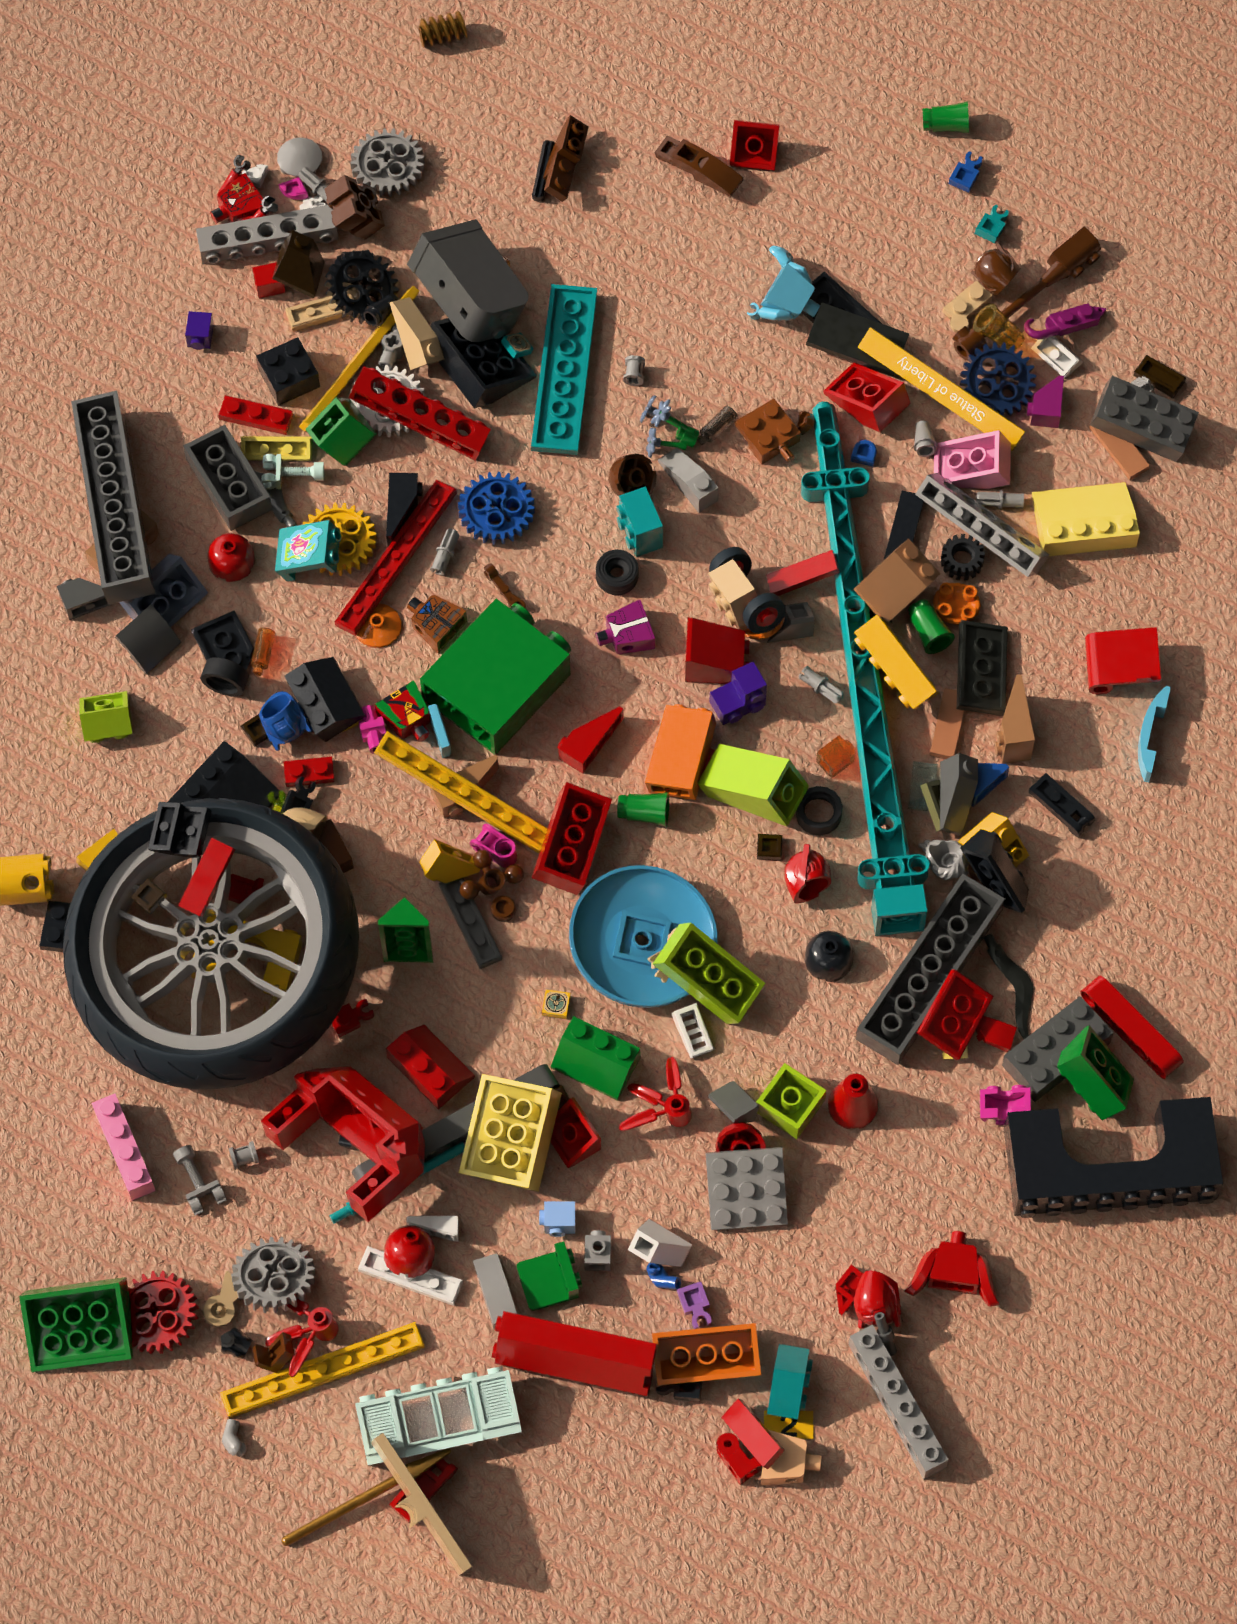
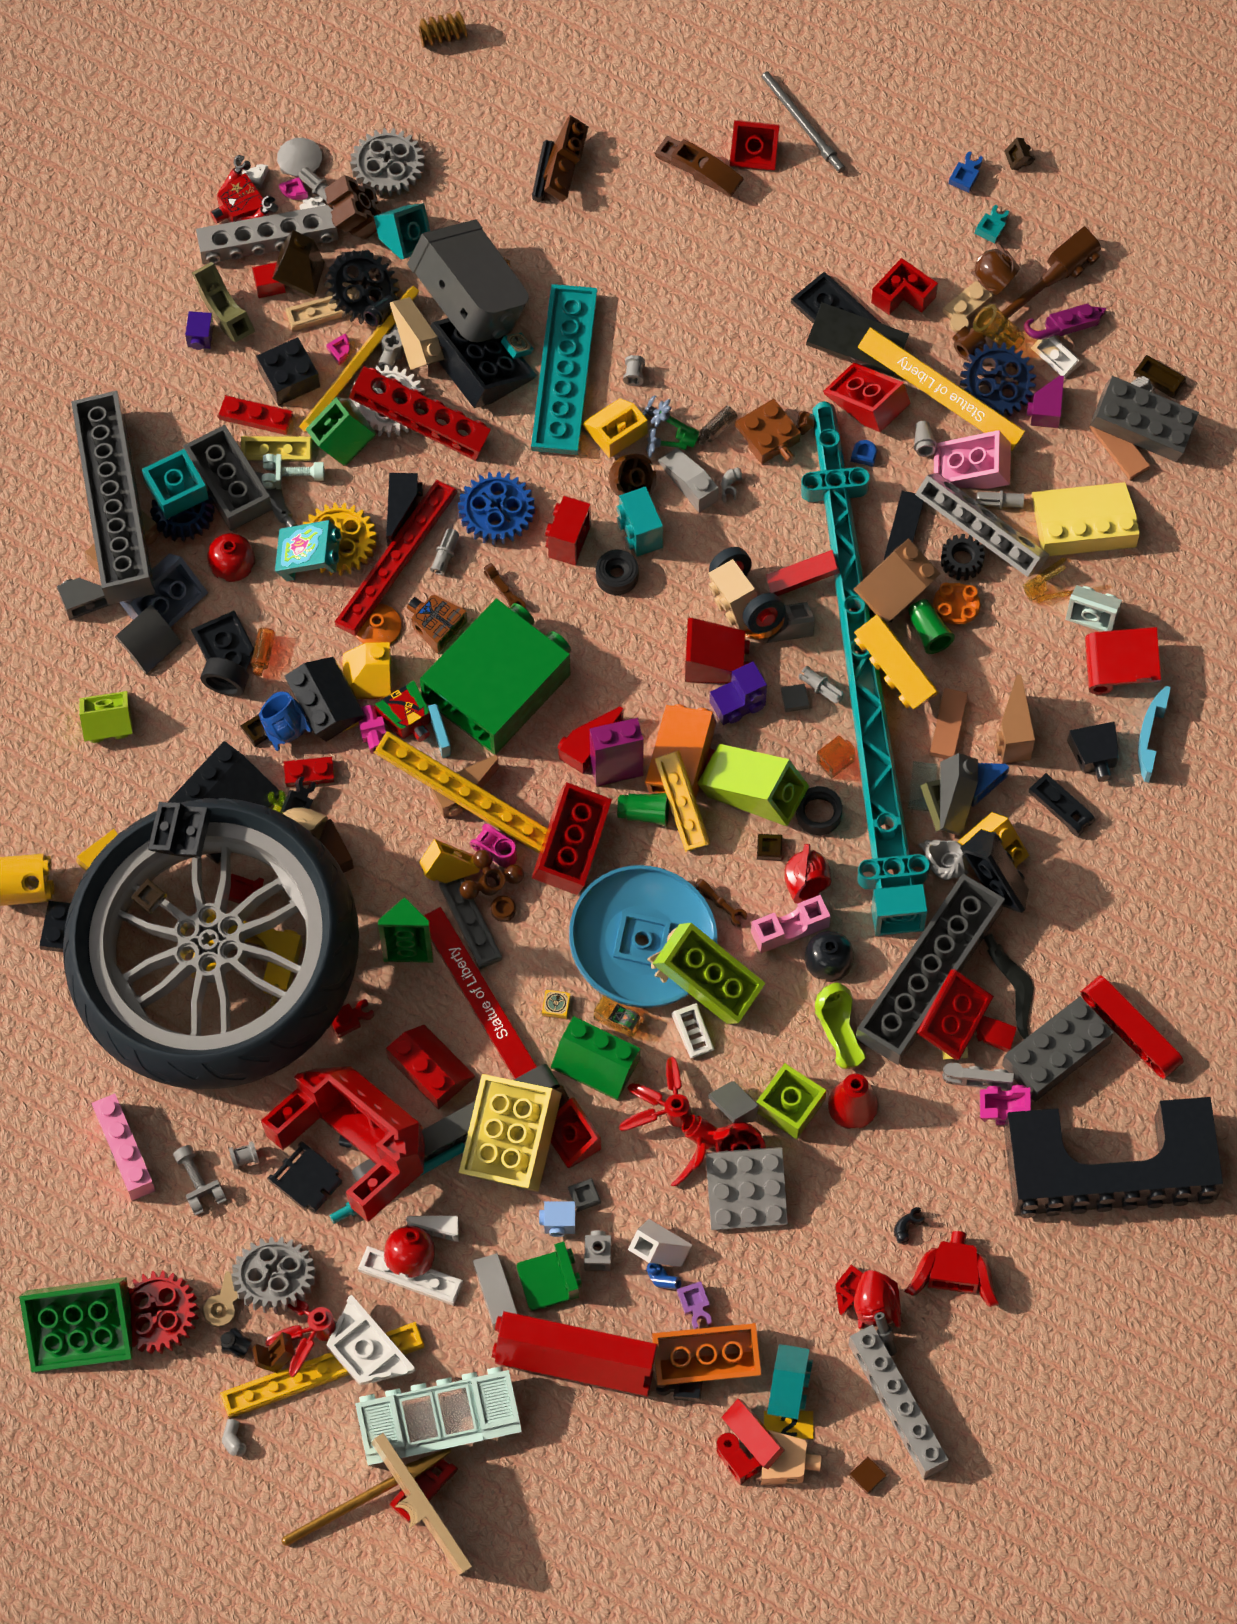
(175, 483): none -> teal brick
(186, 522): none -> dark blue gear
(206, 877): red tile -> none
(219, 302): none -> olive arch
(306, 1178): none -> black plate
(339, 348): none -> dark pink tile
(365, 1347): none -> white wing
(369, 670): none -> yellow slope
(402, 228): none -> teal slope
(478, 994): none -> red tile
(568, 530): none -> red brick
(584, 1195): none -> dark grey tile
(616, 752): none -> magenta brick
(617, 426): none -> yellow slope
(617, 1016): none -> clear yellow leg
(628, 630): magenta torso -> none
(682, 801): none -> yellow tile
(705, 1136): none -> red plant
(706, 891): none -> reddish brown piece
(729, 478): none -> light grey arm
(776, 931): none -> bright pink arch
(788, 293): medium azure torso -> none
(794, 698): none -> dark grey tile
(827, 152): none -> dark grey bar
(834, 1009): none -> lime hair
(867, 1475): none -> reddish brown tile
(901, 1226): none -> black arm
(905, 284): none -> red brick
(947, 118): green plant -> none
(977, 1076): none -> light grey hinge
(982, 668): pearl dark grey tile -> none
(1018, 154): none -> dark brown tile
(1036, 587): none -> clear yellow plant
(1093, 609): none -> light aqua slope
(1095, 749): none -> black torso
(1096, 1074): green slope -> none

